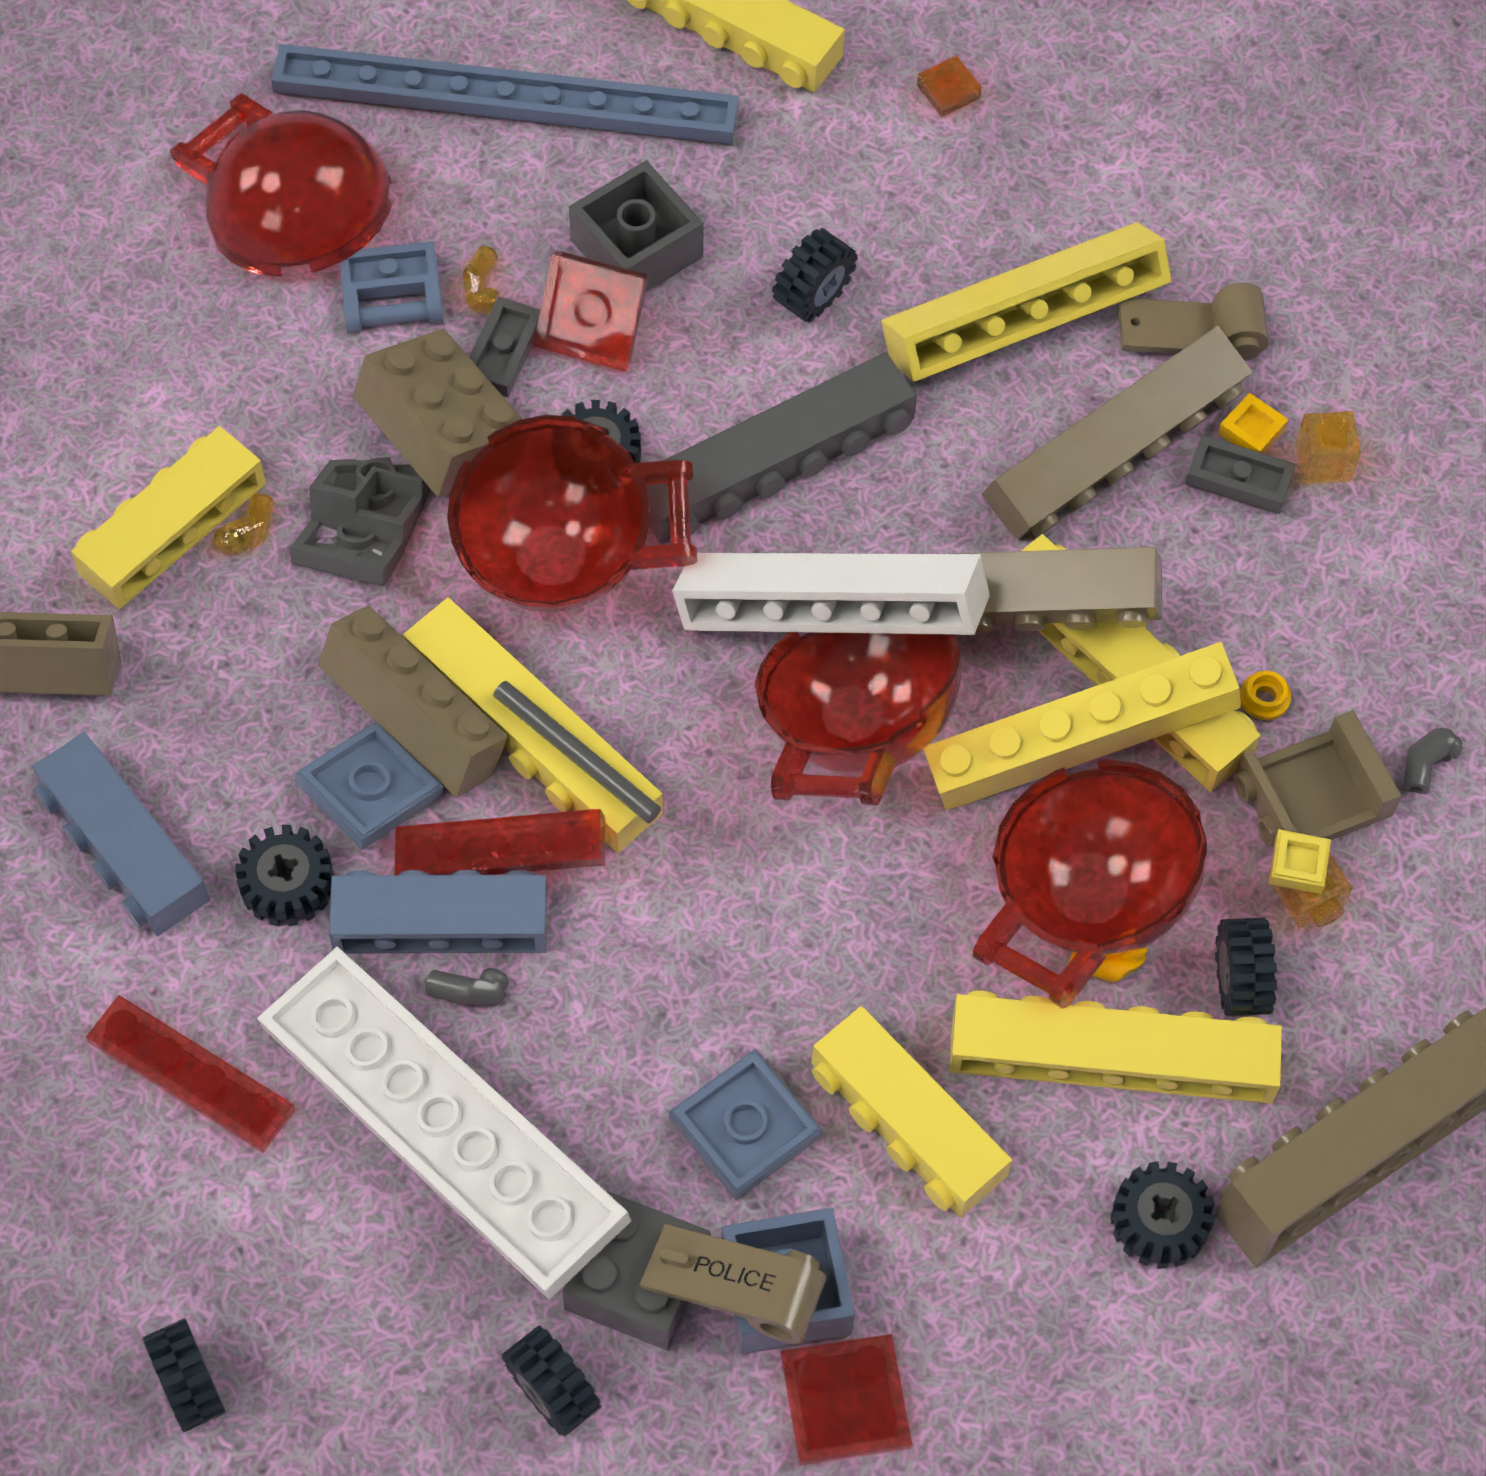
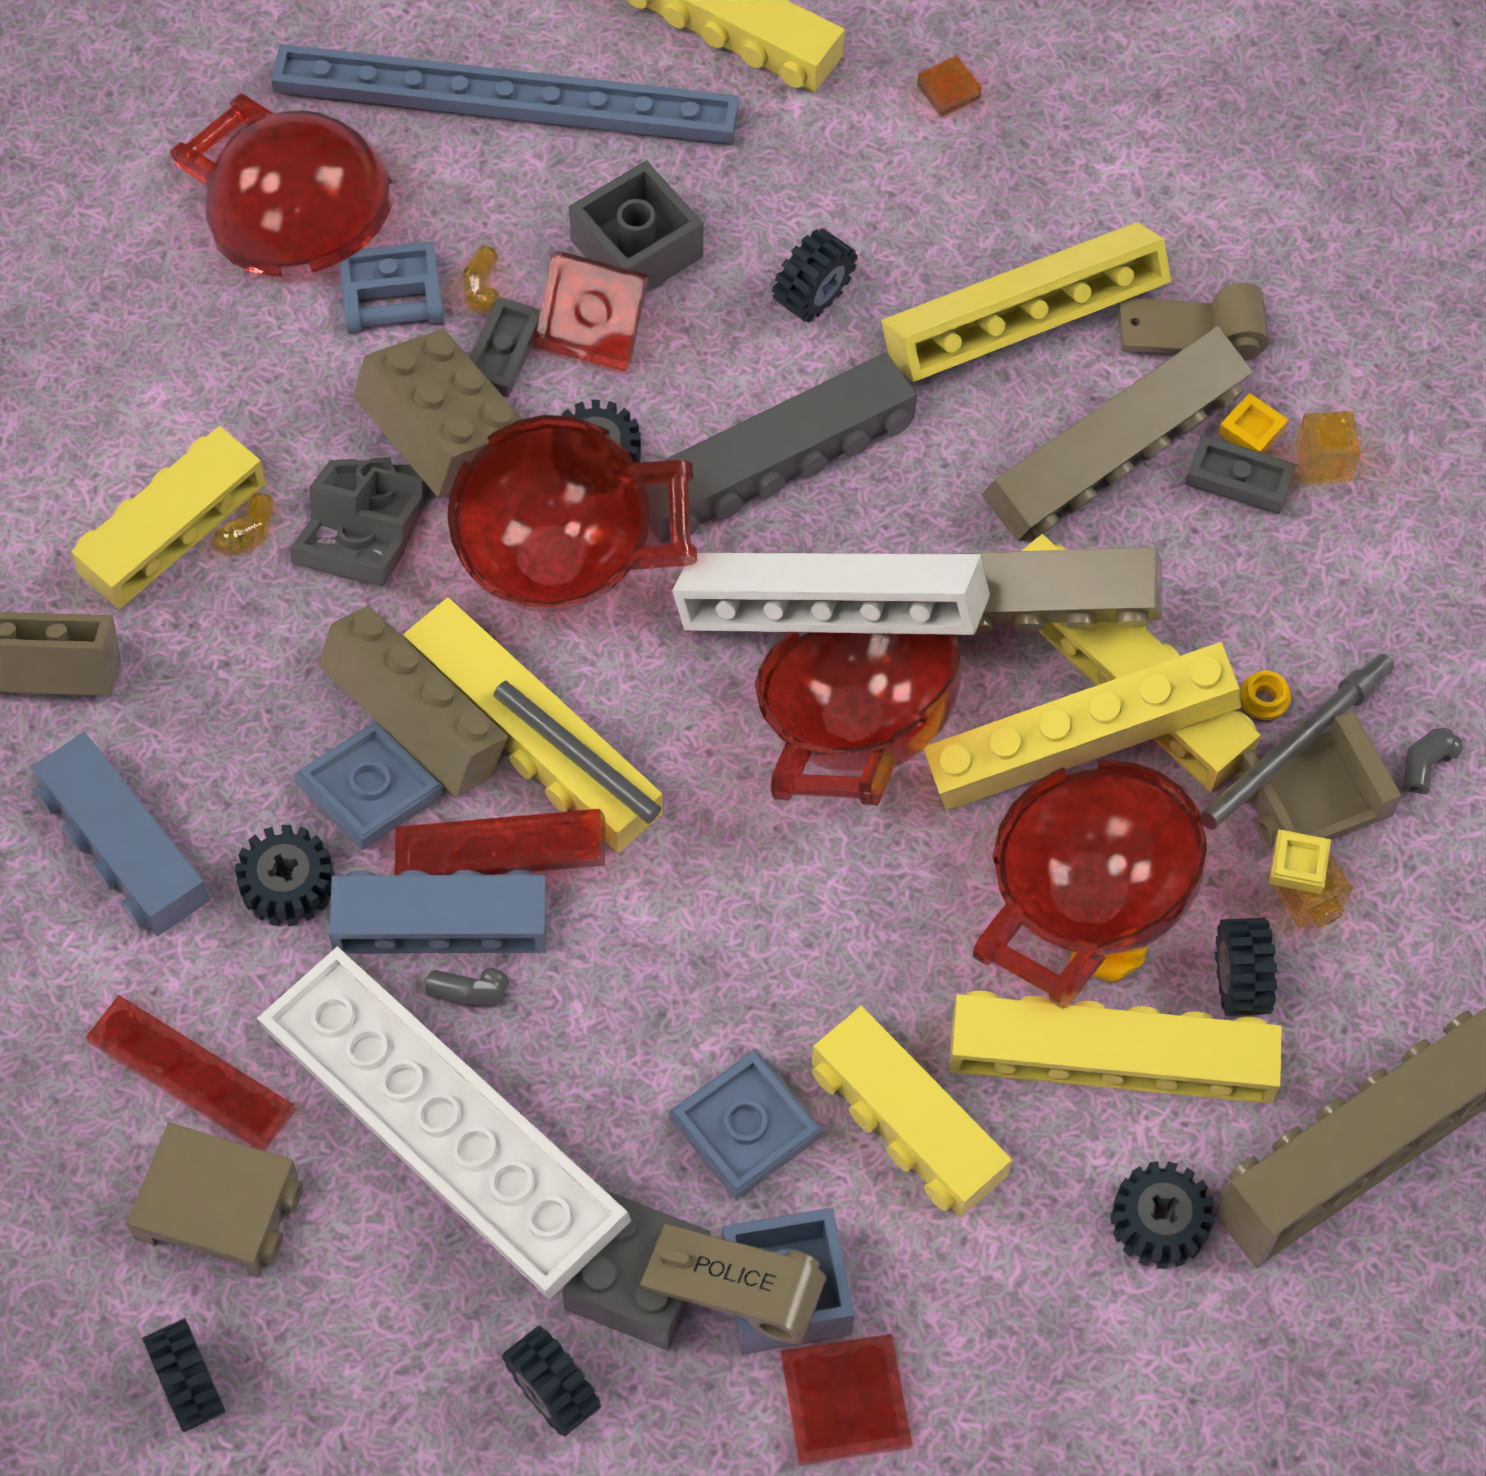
(216, 1198): none -> dark tan panel
(1351, 691): none -> flat silver bar

